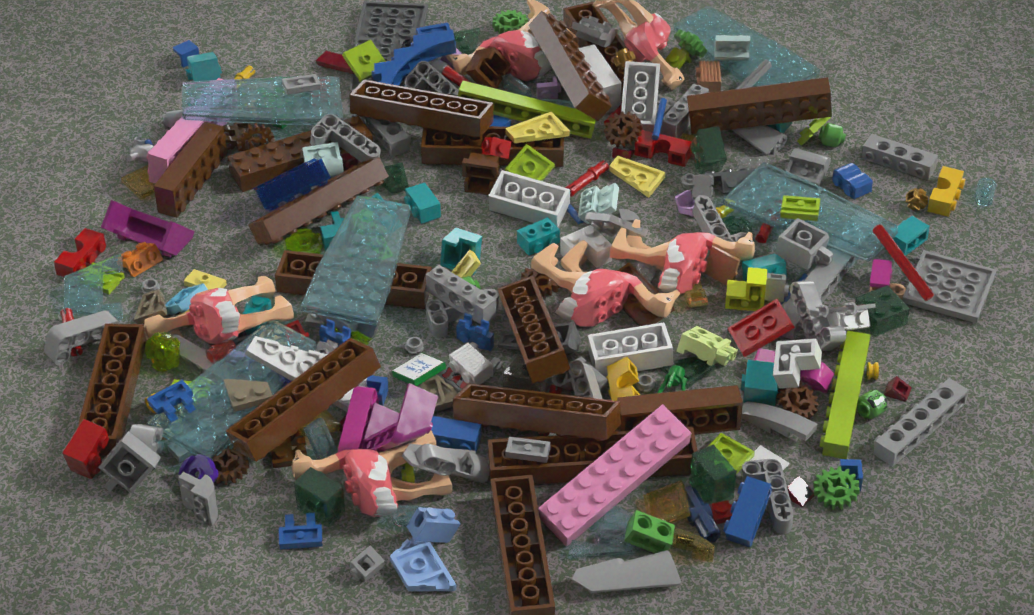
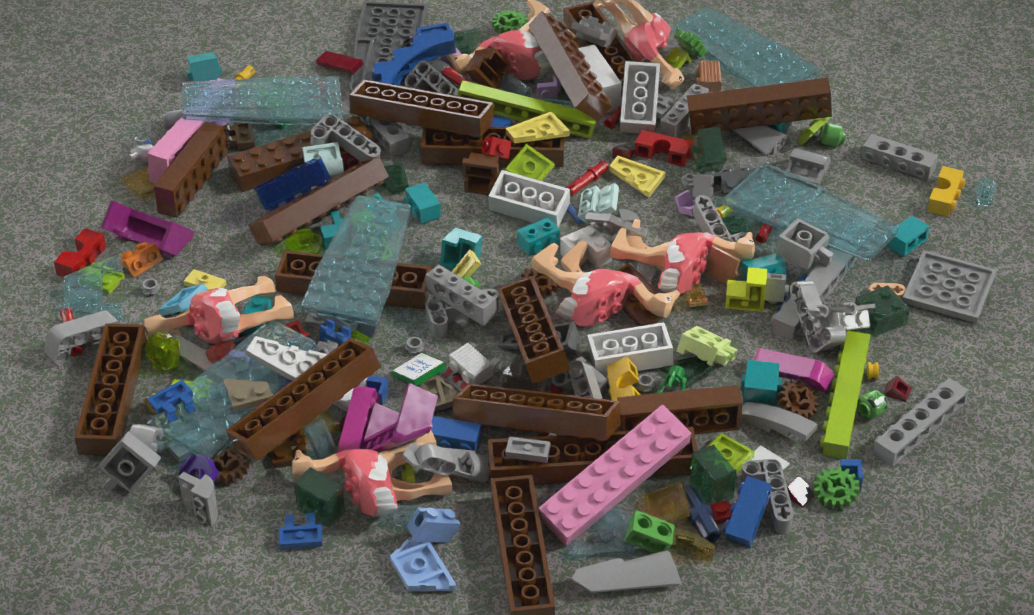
(84, 449): red brick -> none
(150, 305): dark tan wing -> none
(184, 50): blue panel -> none
(255, 137): reddish brown gear -> none
(301, 84): light grey plate -> none
(362, 59): lime plate -> none
(369, 558): light grey brick -> none
(480, 334): blue plate -> none
(622, 56): pearl gold gear -> none
(623, 129): reddish brown gear -> none
(659, 118): blue bar -> none
(731, 48): light aqua brick -> none
(756, 75): light grey axle -> none
(760, 327): red tile -> none
(792, 358): white brick -> none
(800, 207): lime plate -> none
(852, 180): blue brick -> none
(881, 273): dark pink slope -> none
(903, 262): red axle -> none
(916, 199): pearl gold gear -> none

